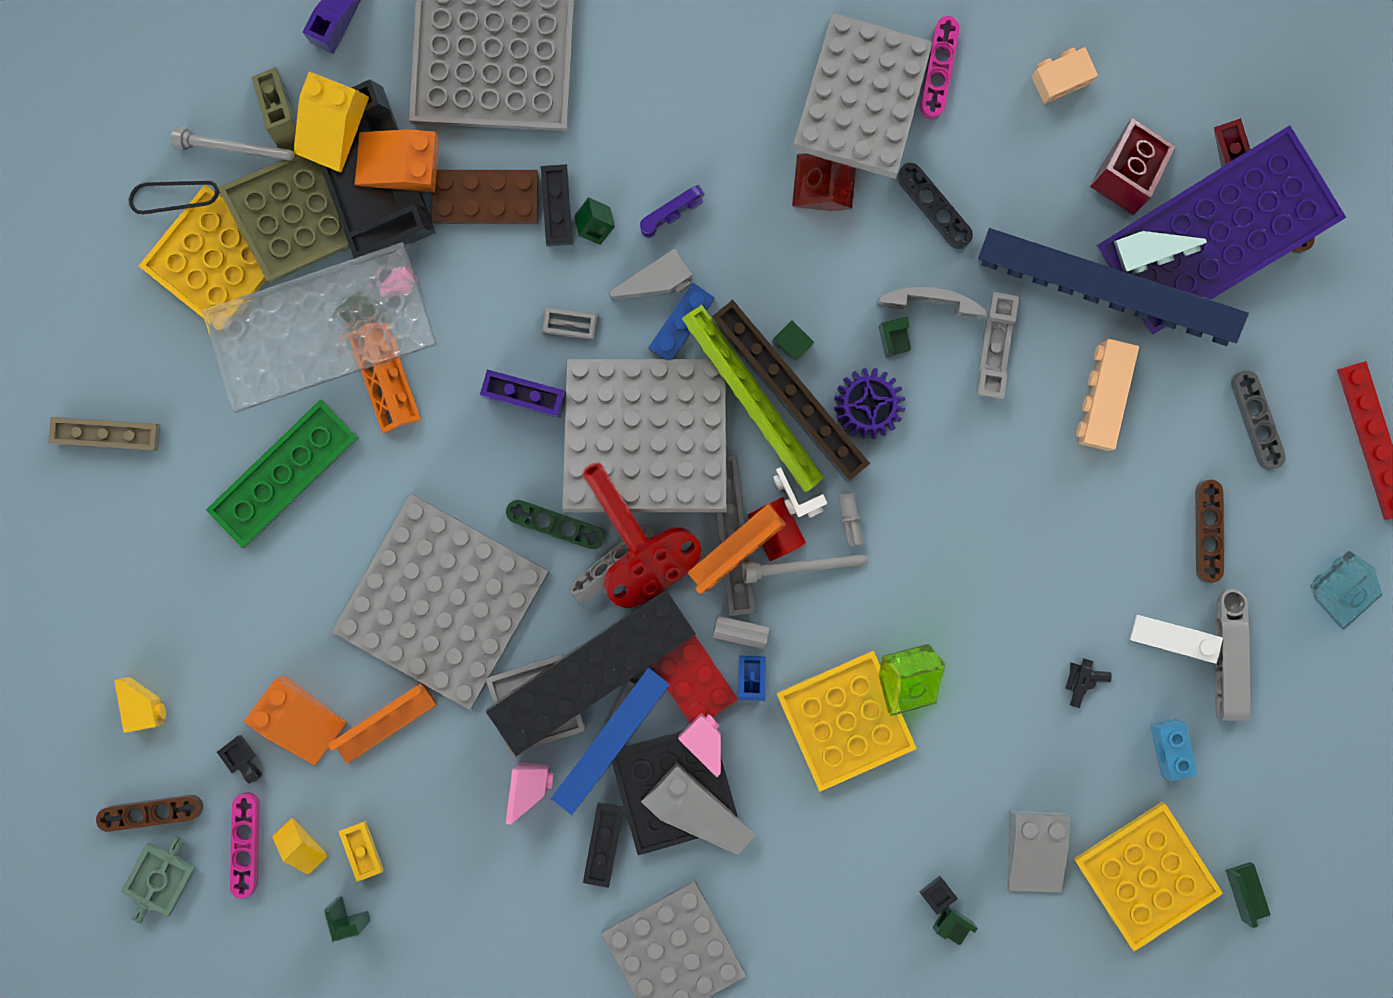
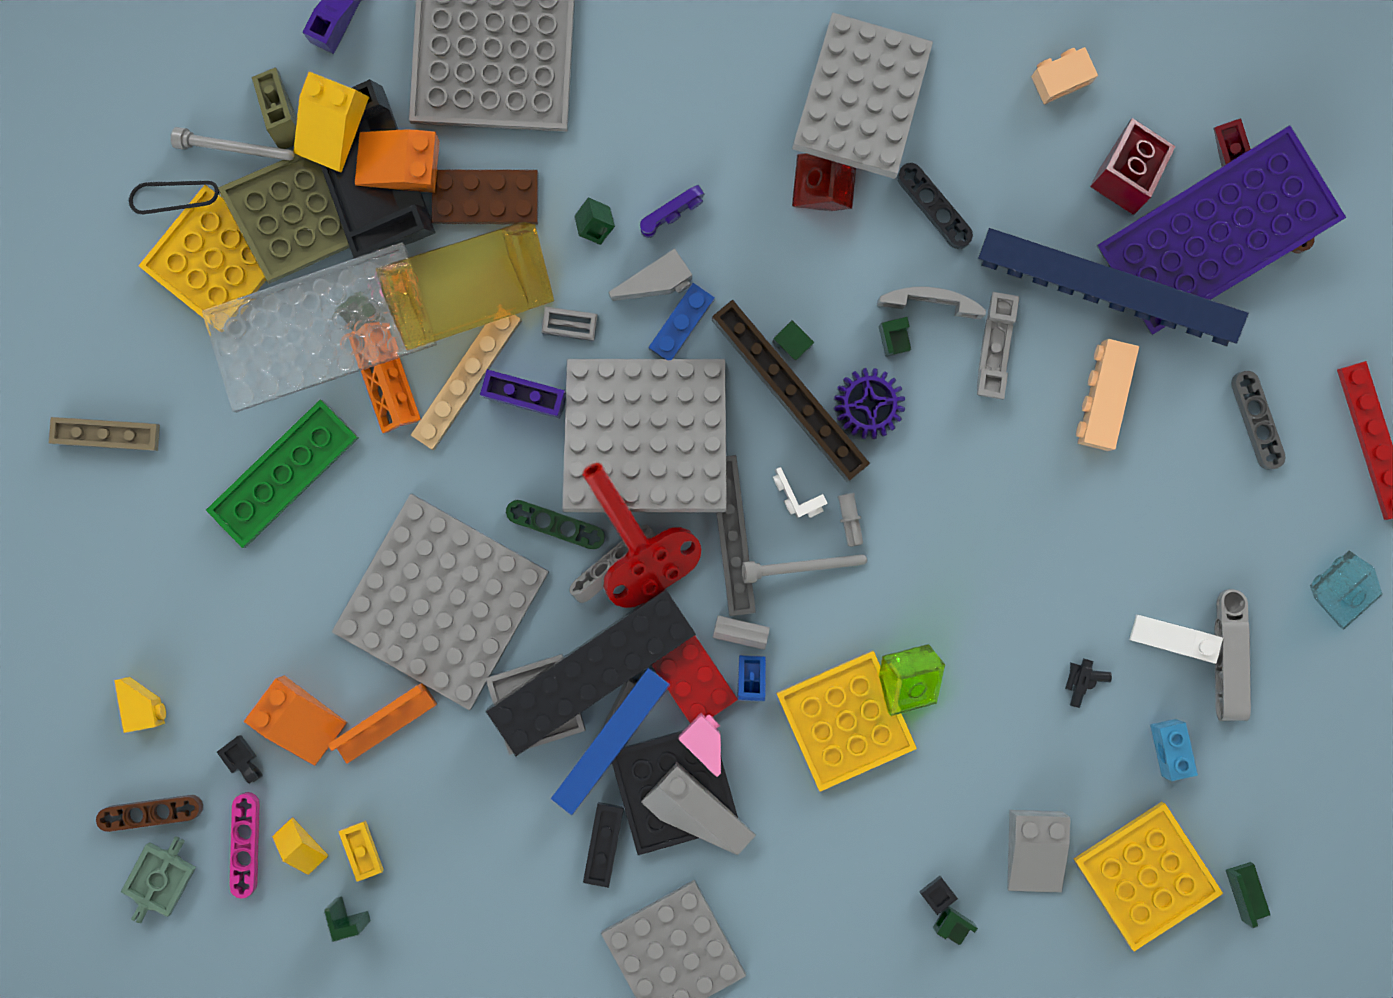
(464, 381): none -> tan plate
(466, 284): none -> clear yellow slope
(527, 787): bright pink slope -> none
(556, 205): black plate -> none
(736, 549): orange fence -> none
(753, 398): lime plate -> none
(787, 538): red panel -> none
(938, 67): dark pink beam -> none
(1147, 247): light aqua slope -> none
(1215, 530): reddish brown beam -> none

